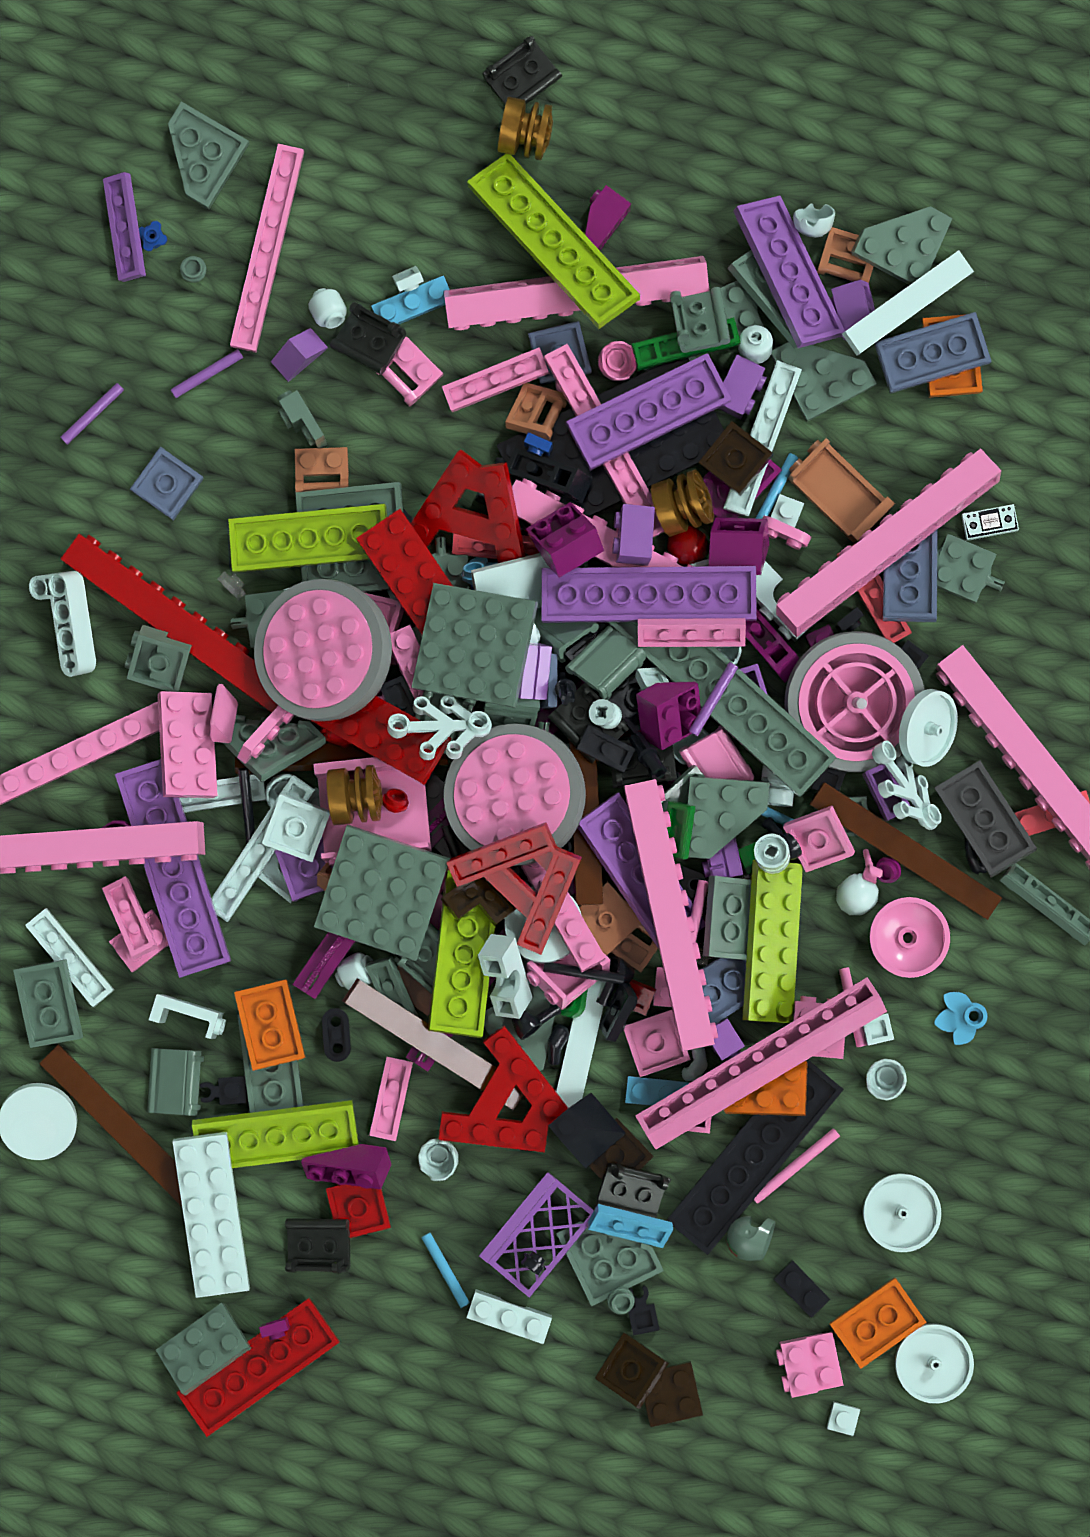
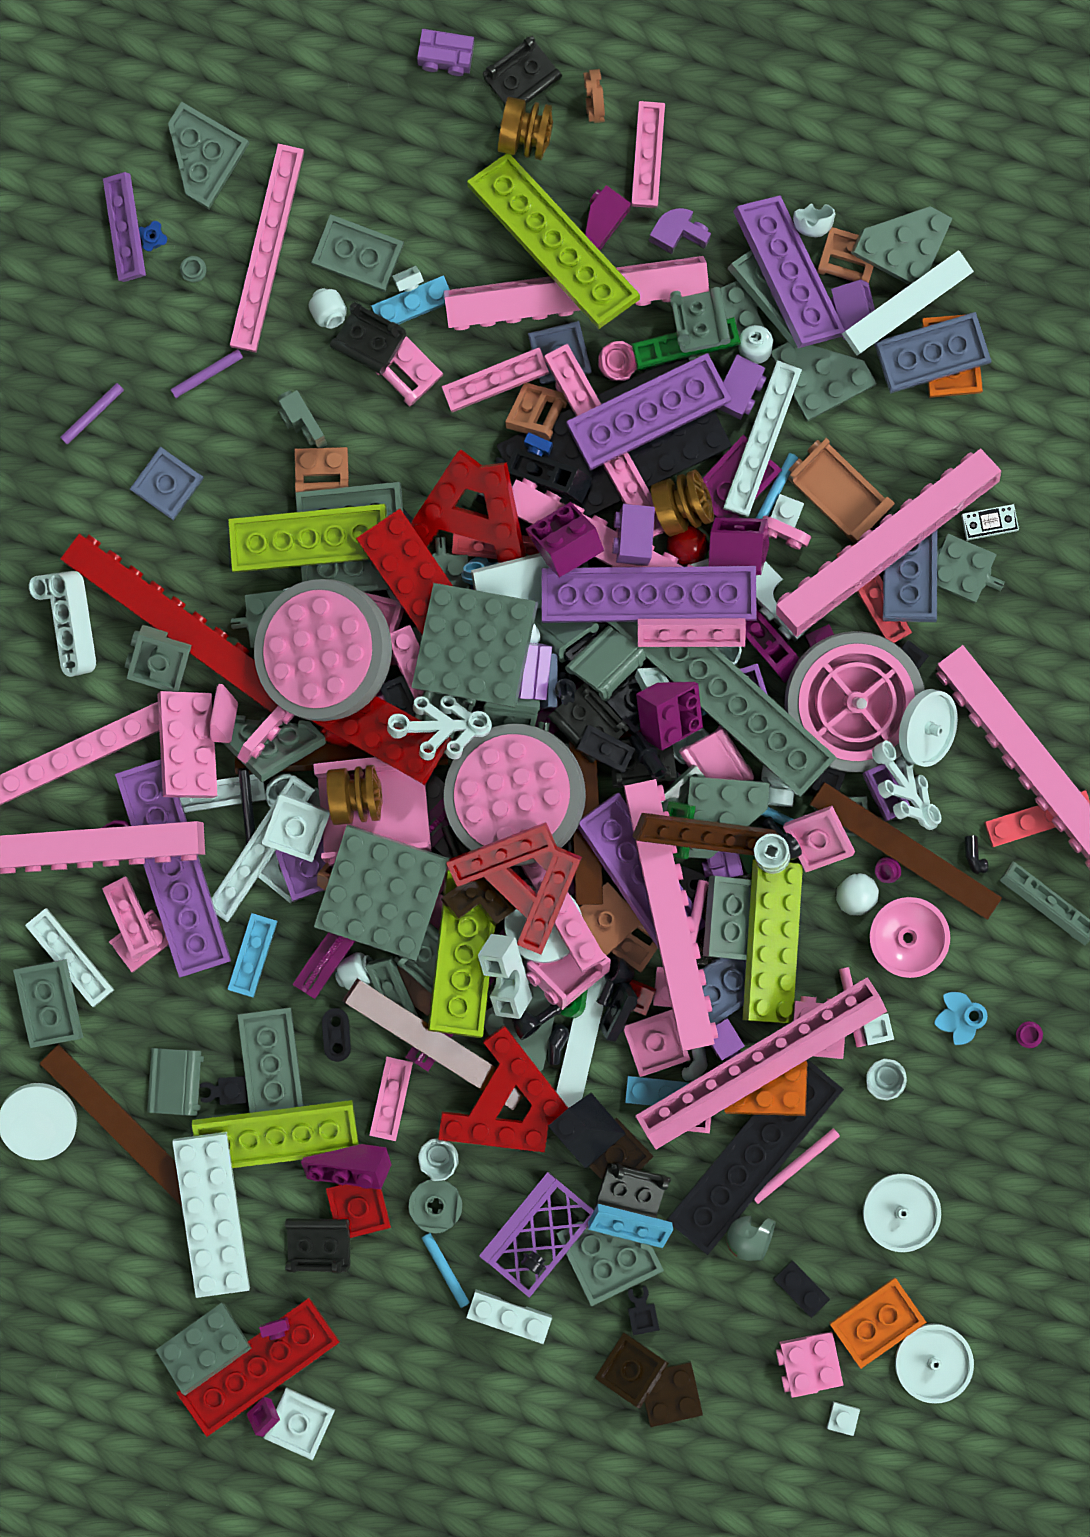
(164, 1003): light aqua panel -> none
(232, 584): clear plate -> none
(252, 955): none -> medium azure plate
(263, 1416): none -> magenta plate
(269, 1025): orange plate -> none
(298, 353): medium lavender slope -> none
(300, 1423): none -> light aqua tile
(357, 253): none -> sand green plate
(395, 800): red plate -> none
(422, 1214): none -> sand green plate
(445, 52): none -> medium lavender brick
(592, 974): black bar -> none
(595, 103): none -> nougat plate
(611, 716): light aqua wheel -> none
(620, 1300): sand green plate -> none
(648, 154): none -> bright pink plate
(675, 225): none -> medium lavender brick
(698, 834): none -> reddish brown tile
(713, 699): medium lavender bar -> none
(736, 458): dark brown plate -> none
(850, 621): black plate -> none
(870, 872): bright pink hand -> none
(985, 819): dark grey plate -> none
(1029, 1034): none -> magenta plate

